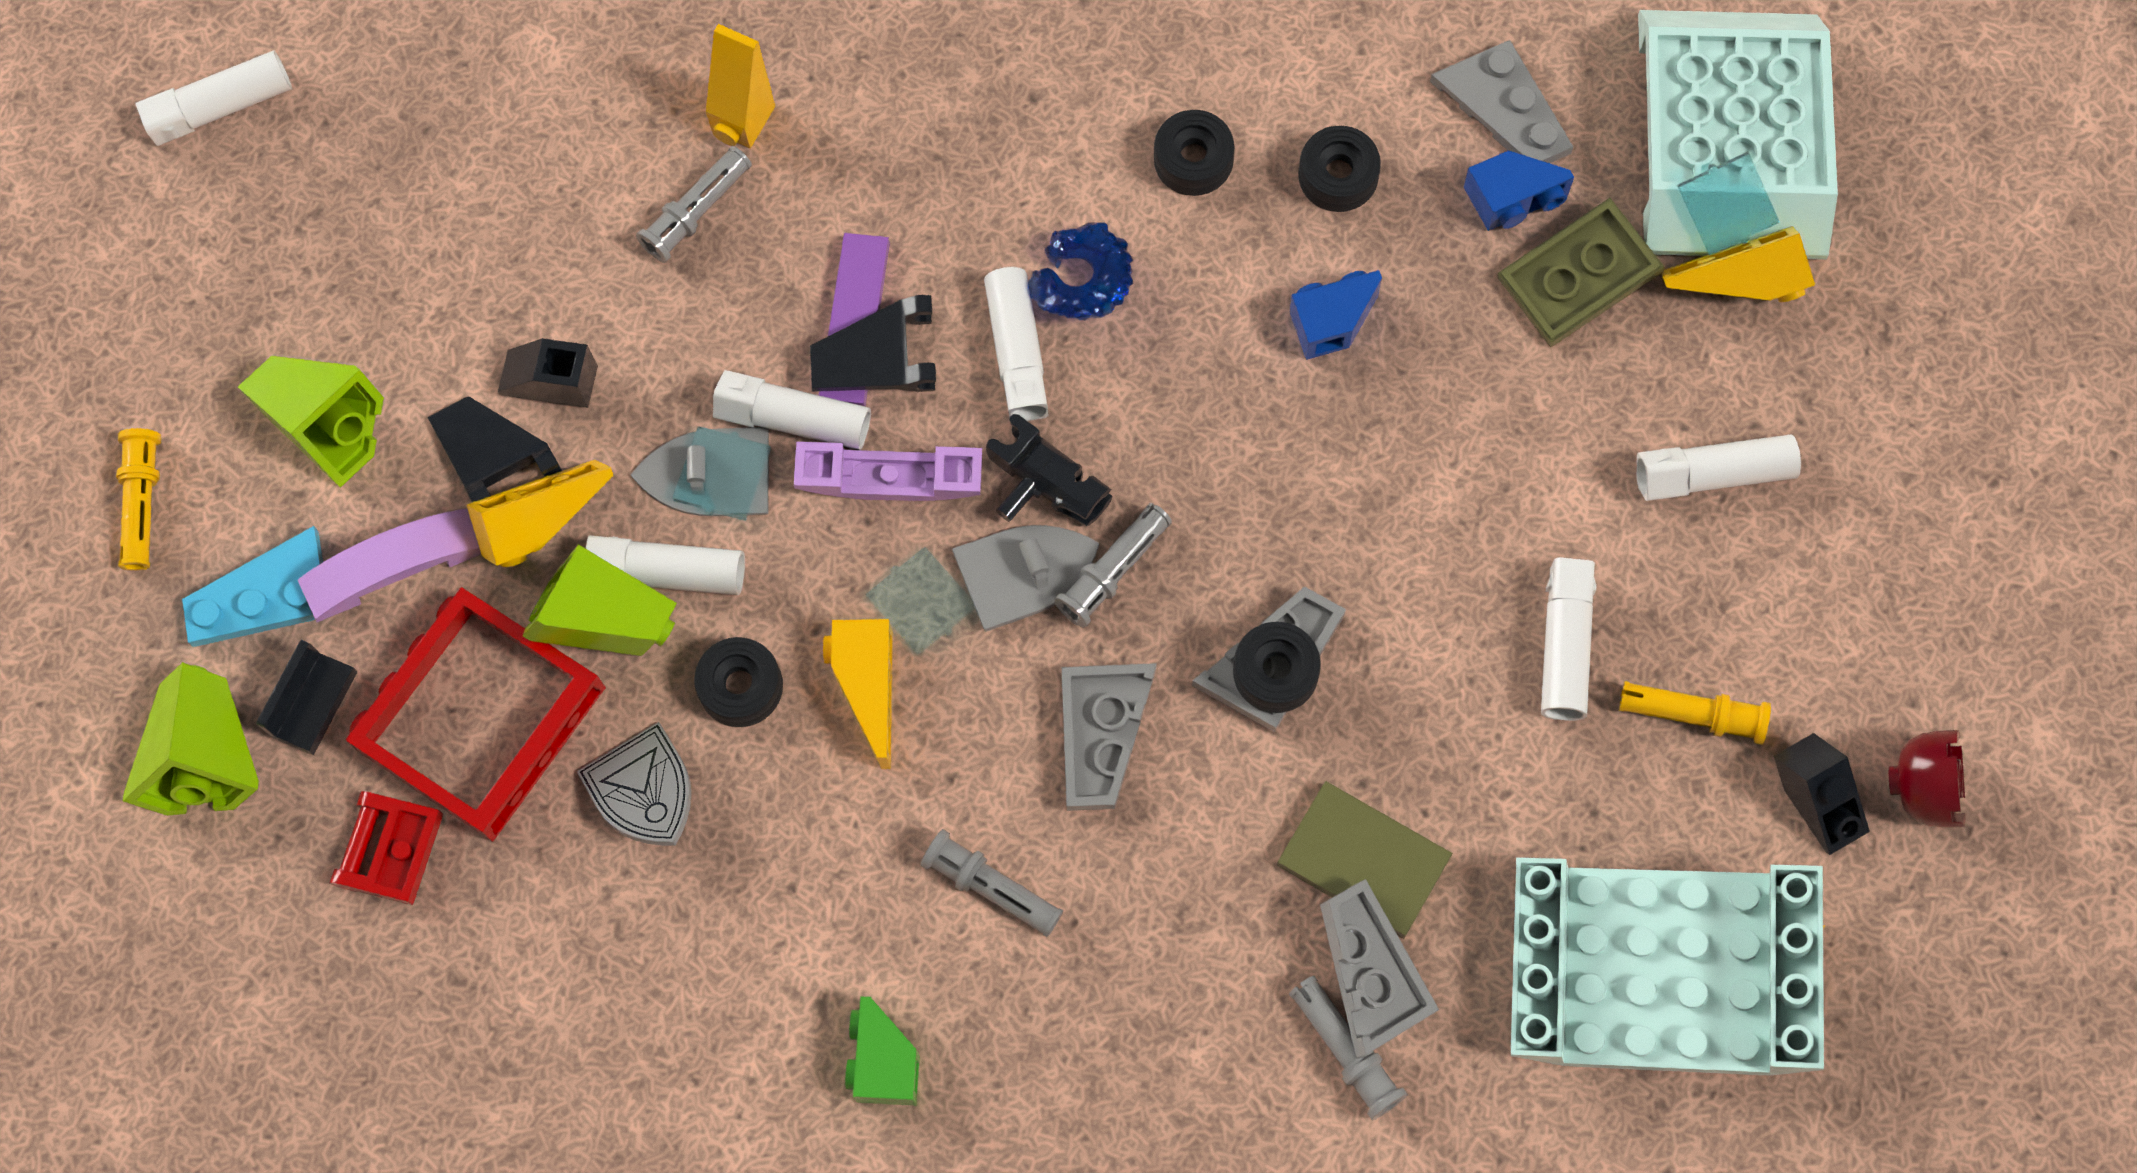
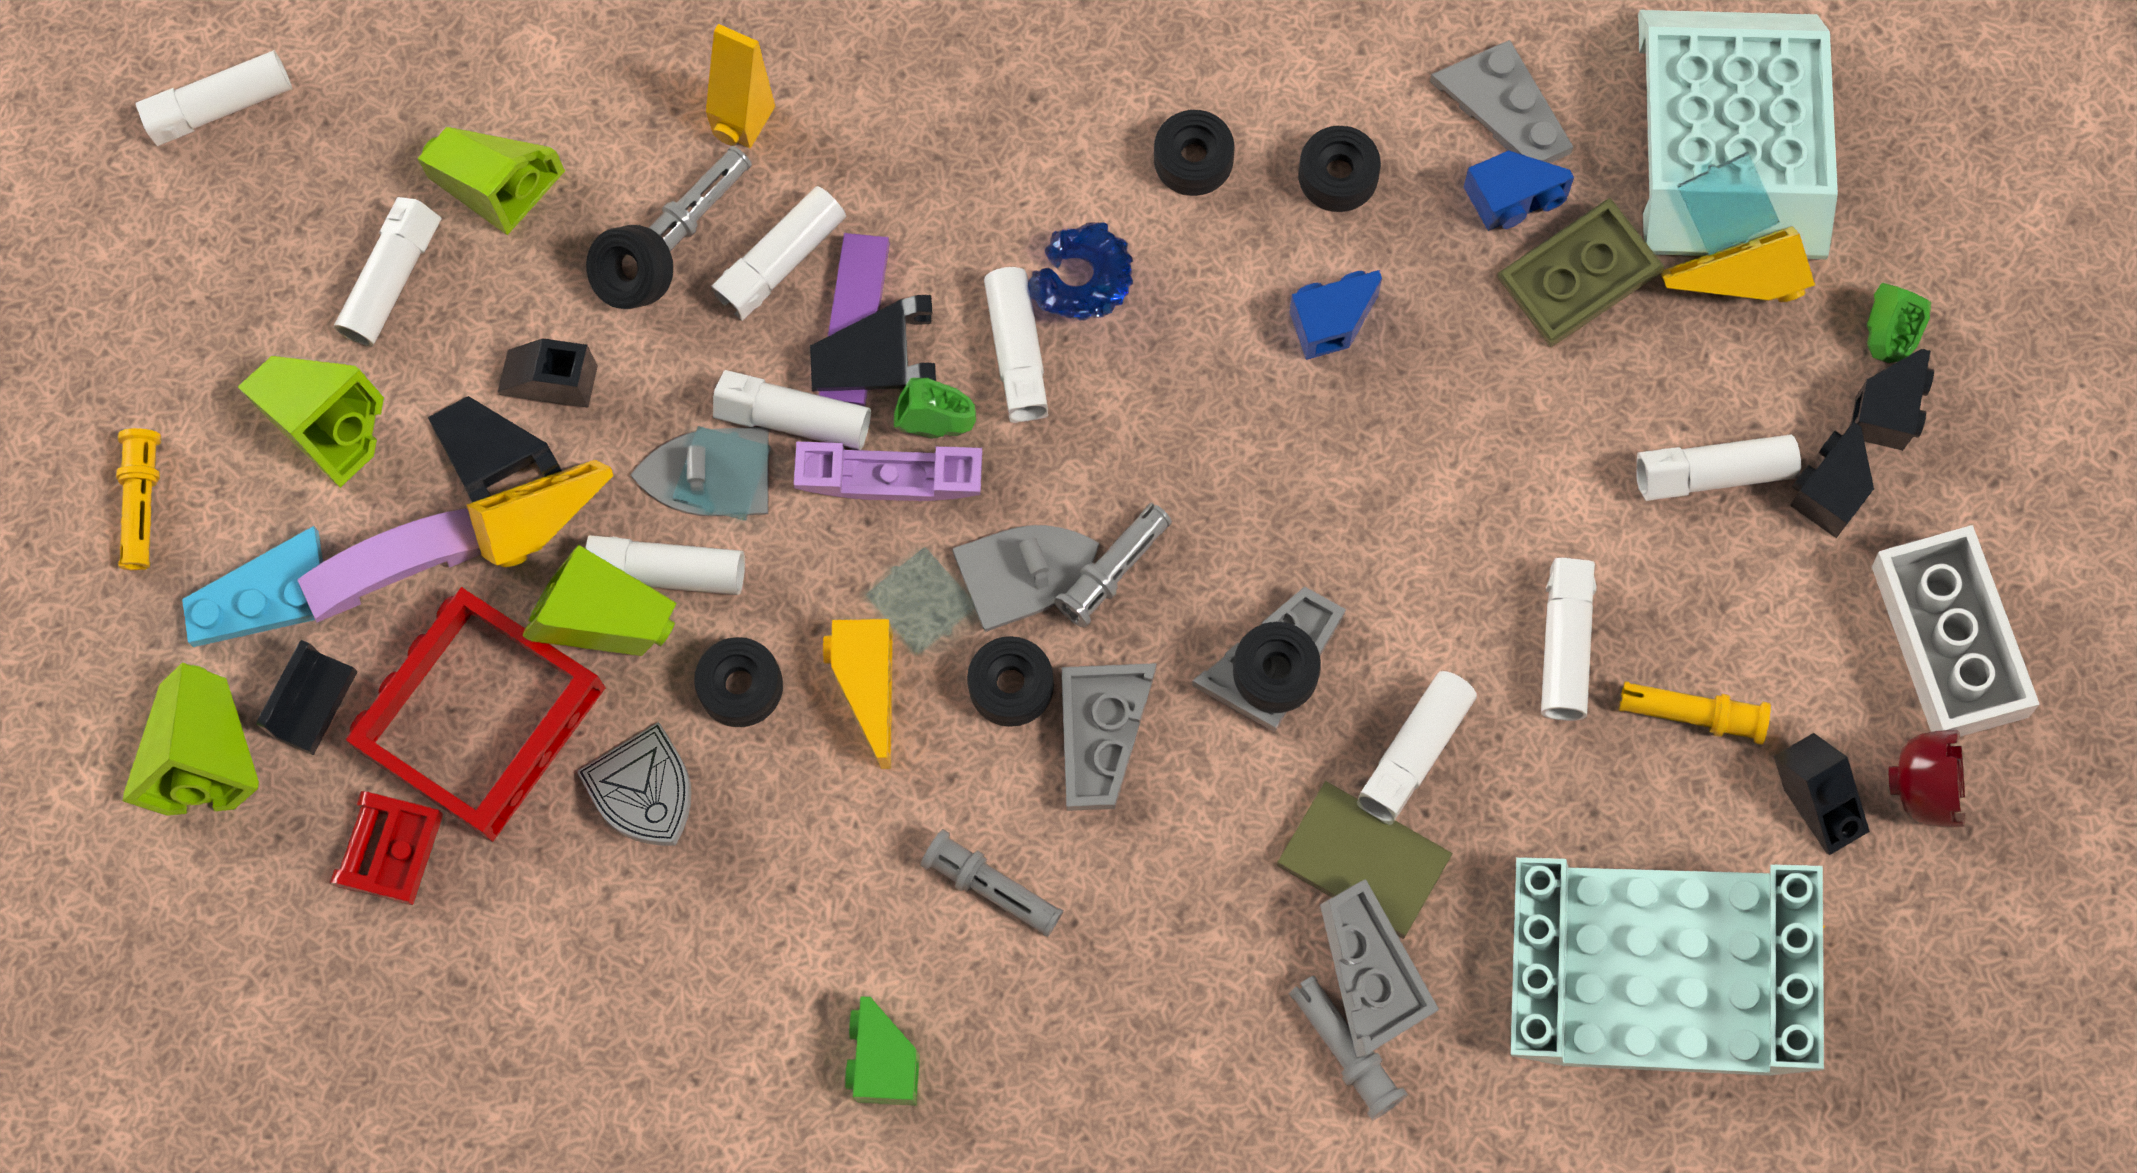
(387, 270): none -> white piece
(491, 173): none -> lime slope
(606, 271): none -> black tyre
(778, 252): none -> white piece
(933, 409): none -> bright green rock
(1005, 655): none -> black tyre
(1048, 474): black piece -> none
(1417, 746): none -> white piece
(1838, 485): none -> black slope
(1891, 402): none -> black slope
(1896, 323): none -> bright green rock
(1954, 633): none -> white brick

